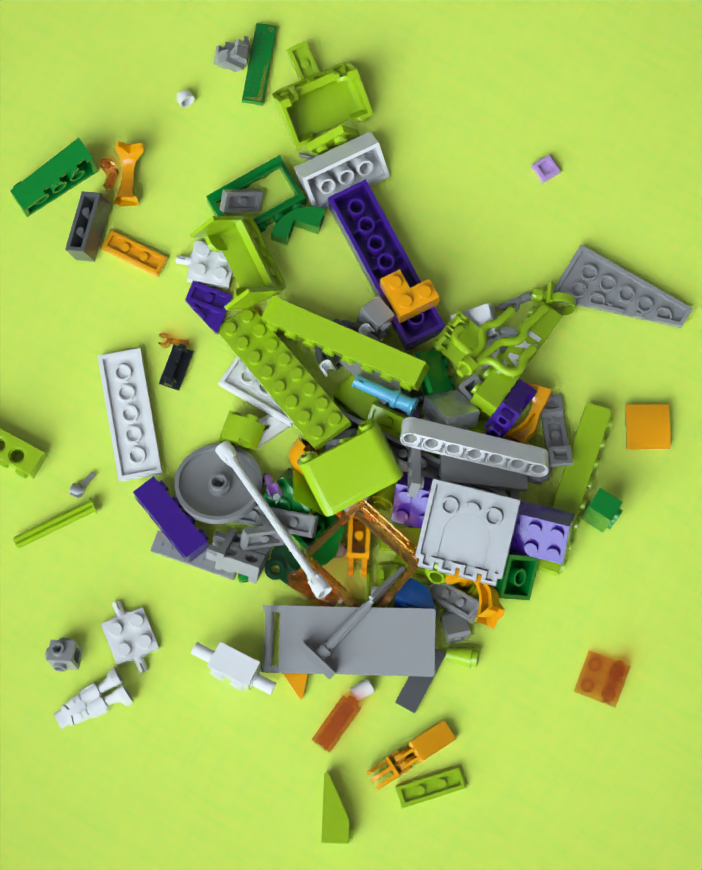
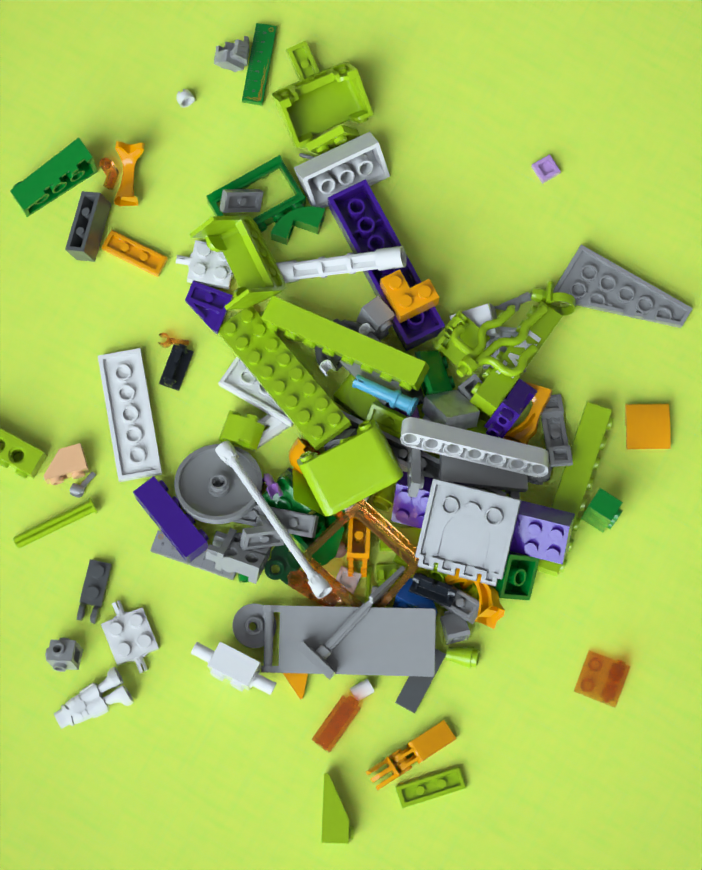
(66, 464): none -> light nougat slope
(94, 589): none -> dark grey hinge
(241, 621): none -> light grey dish
(349, 583): none -> white tile
(351, 263): none -> white piece
(433, 589): none -> black hinge

